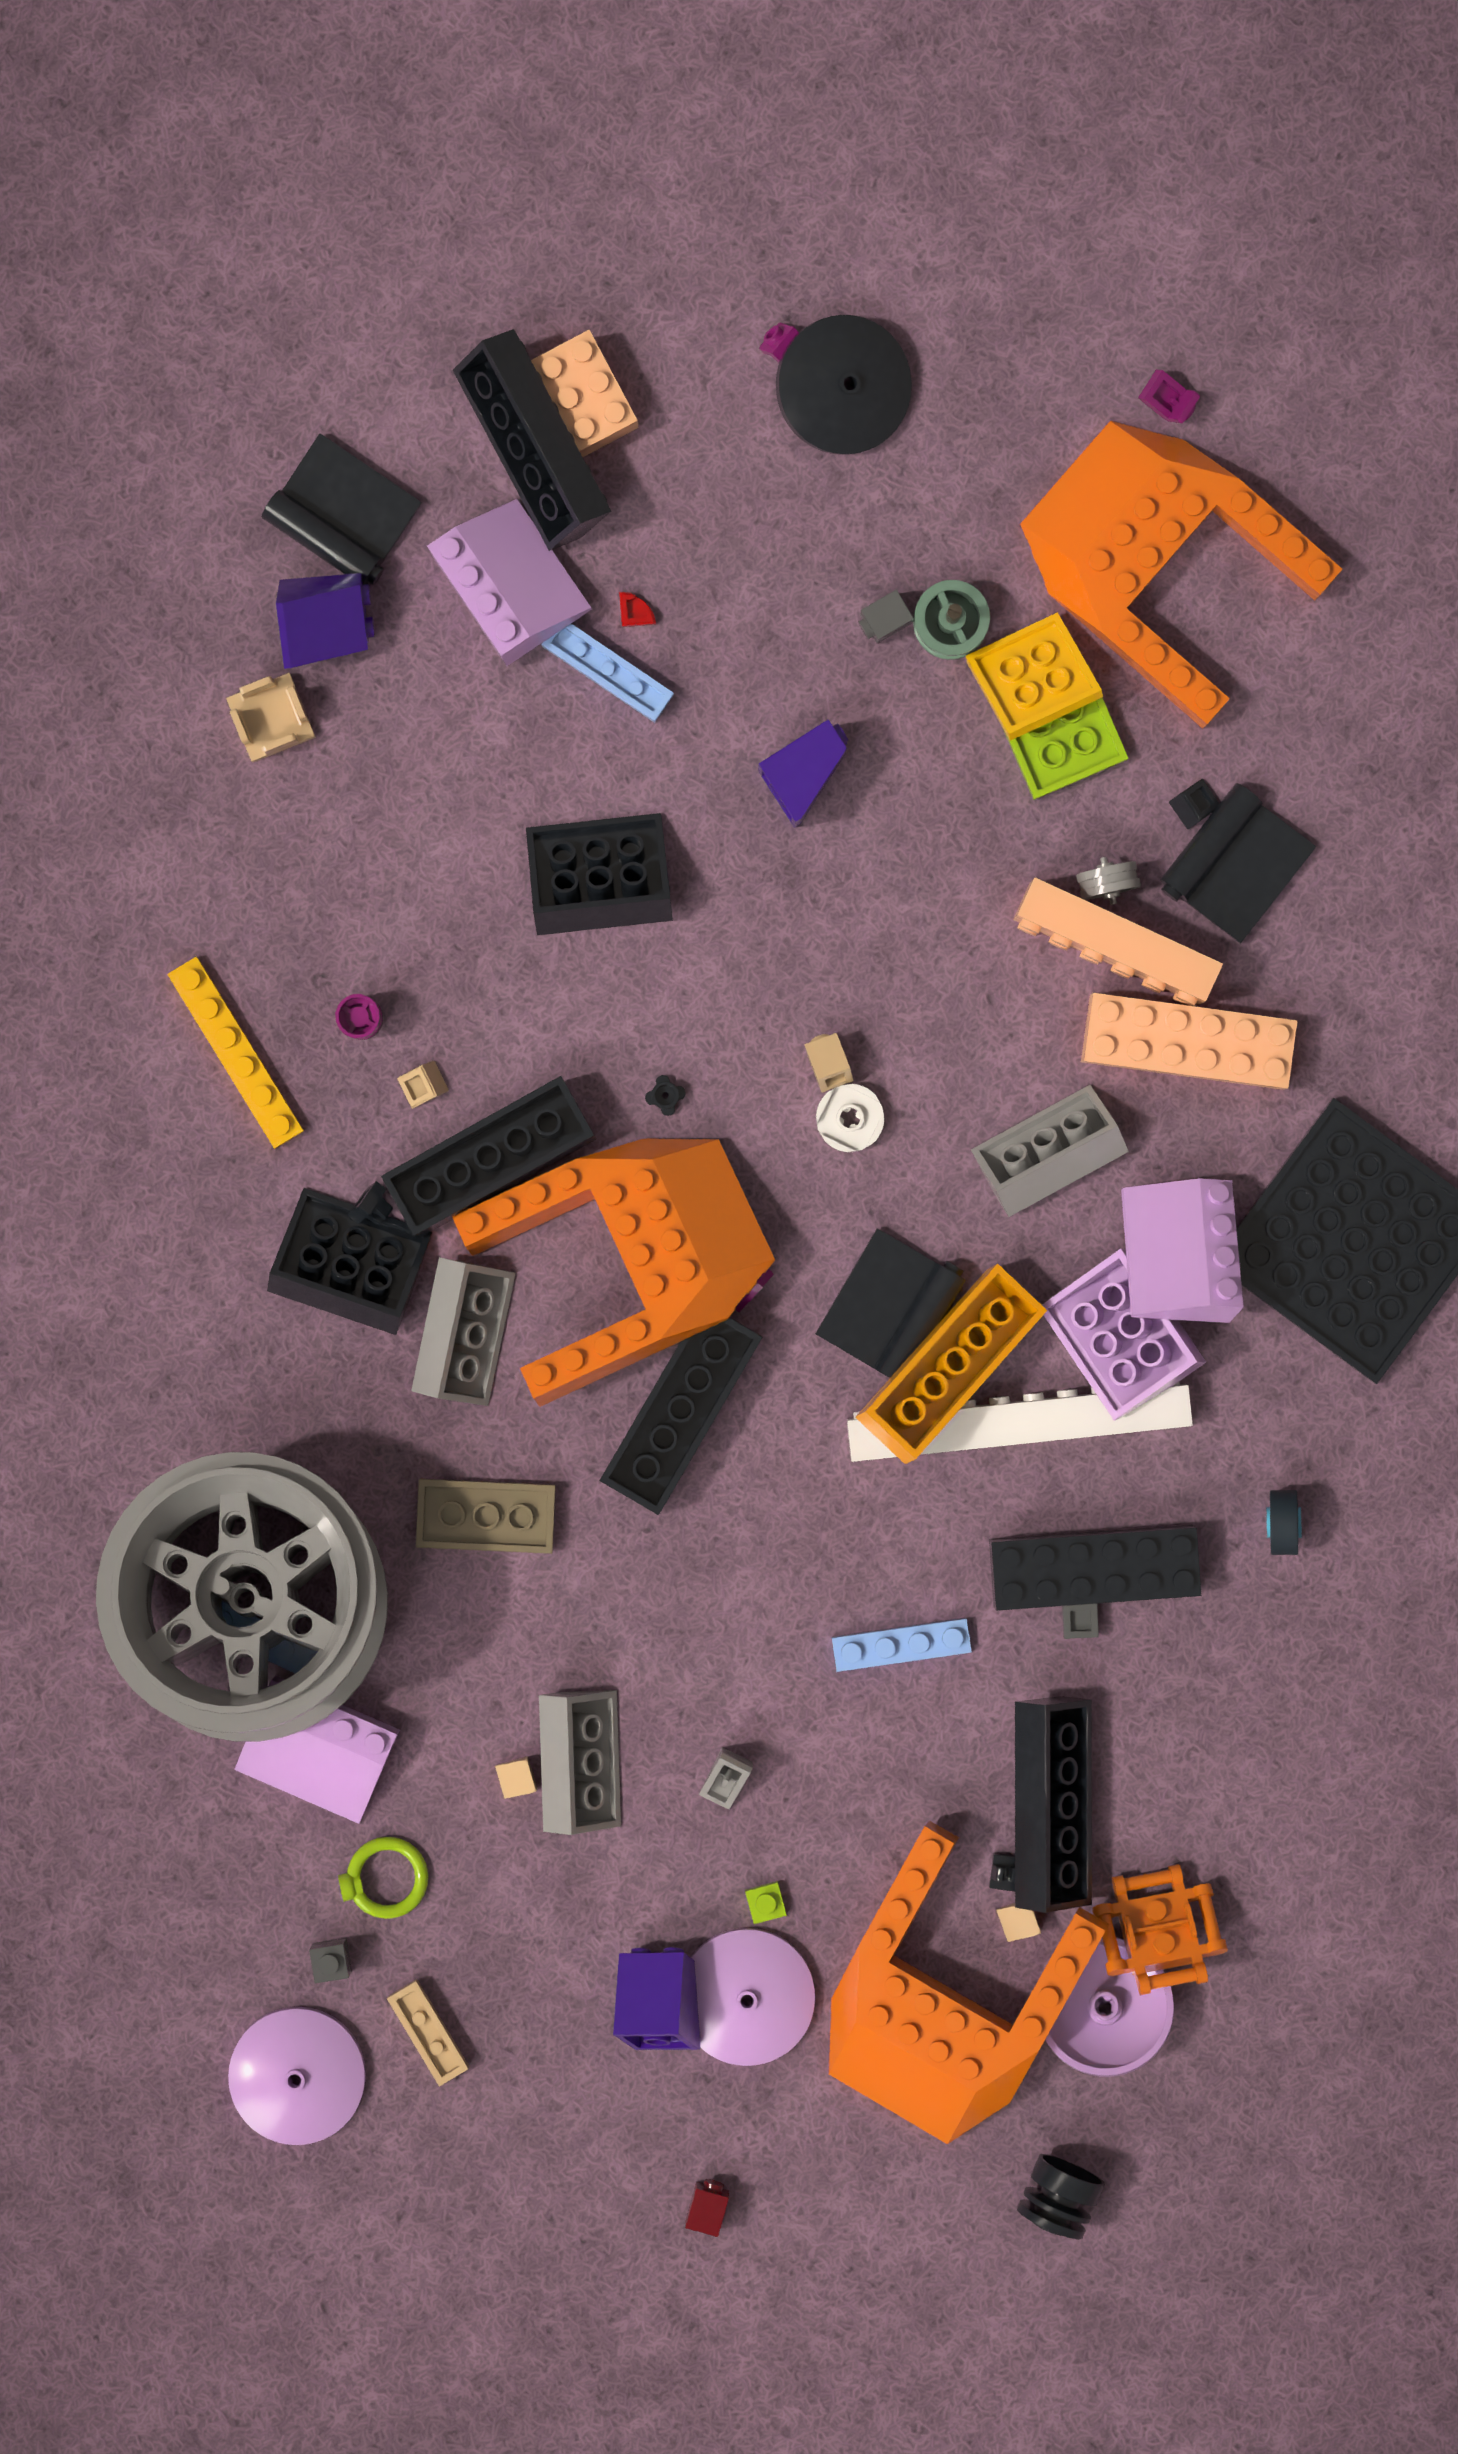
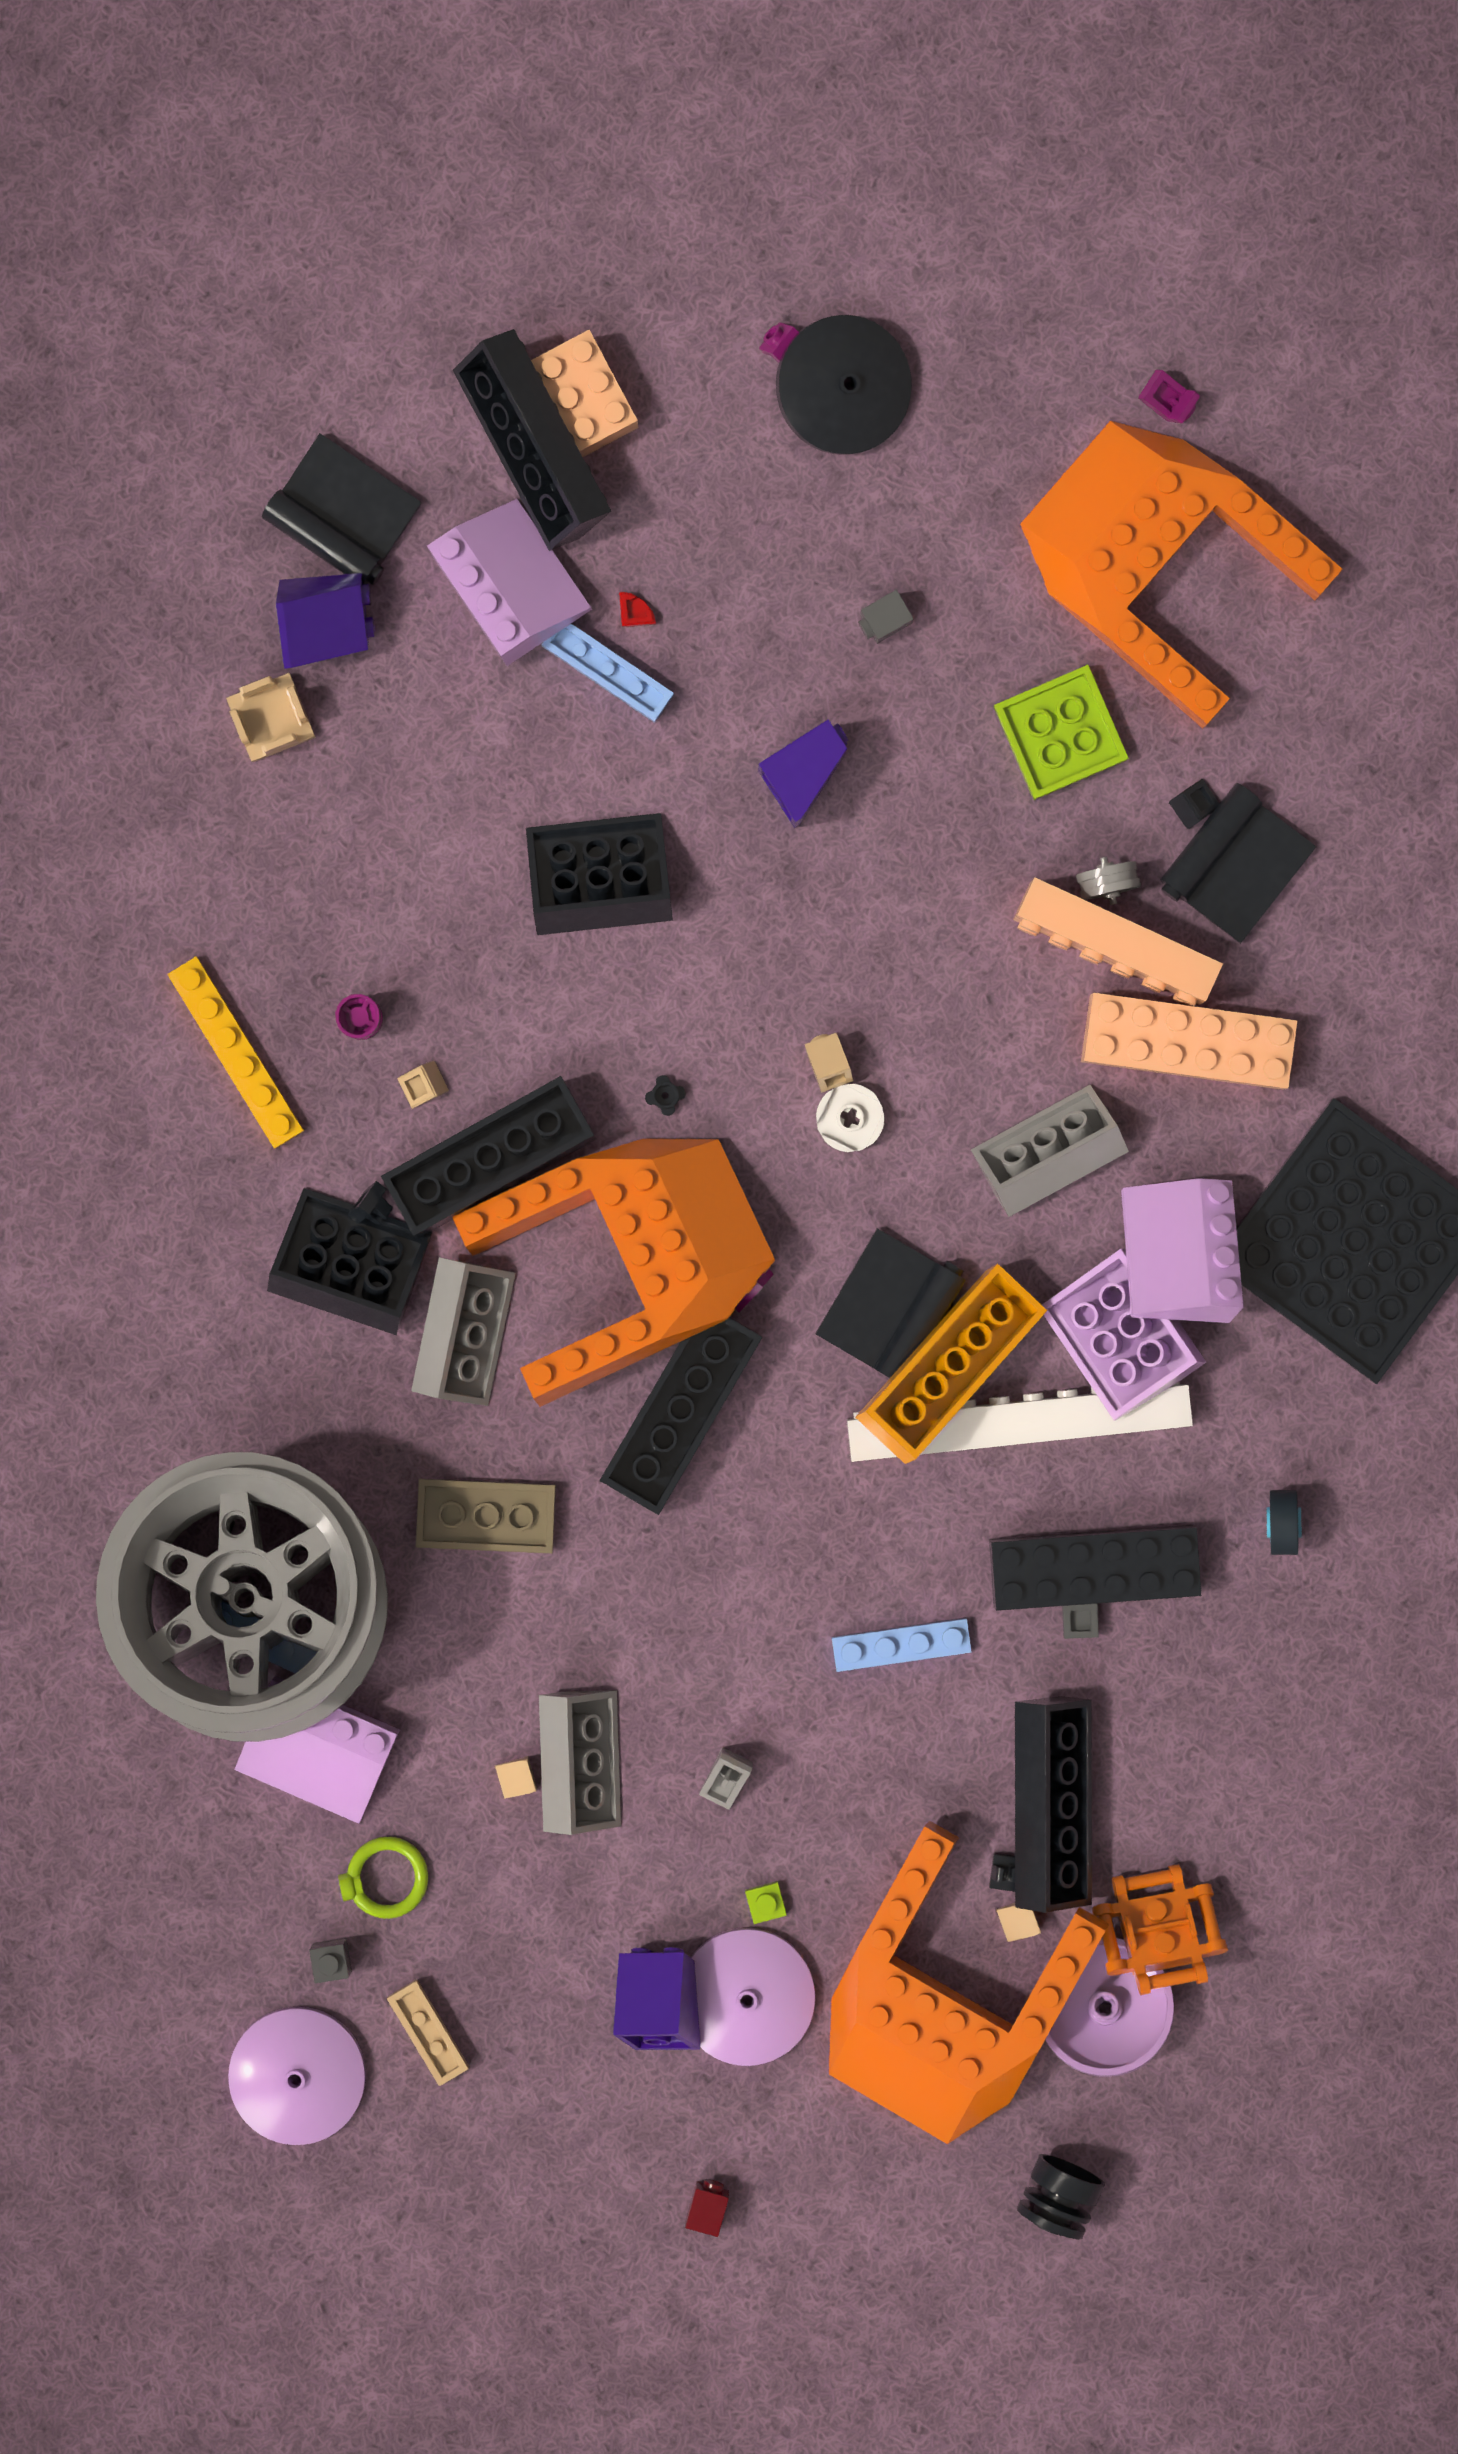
(951, 619): sand green wheel -> none
(1034, 676): yellow plate -> none

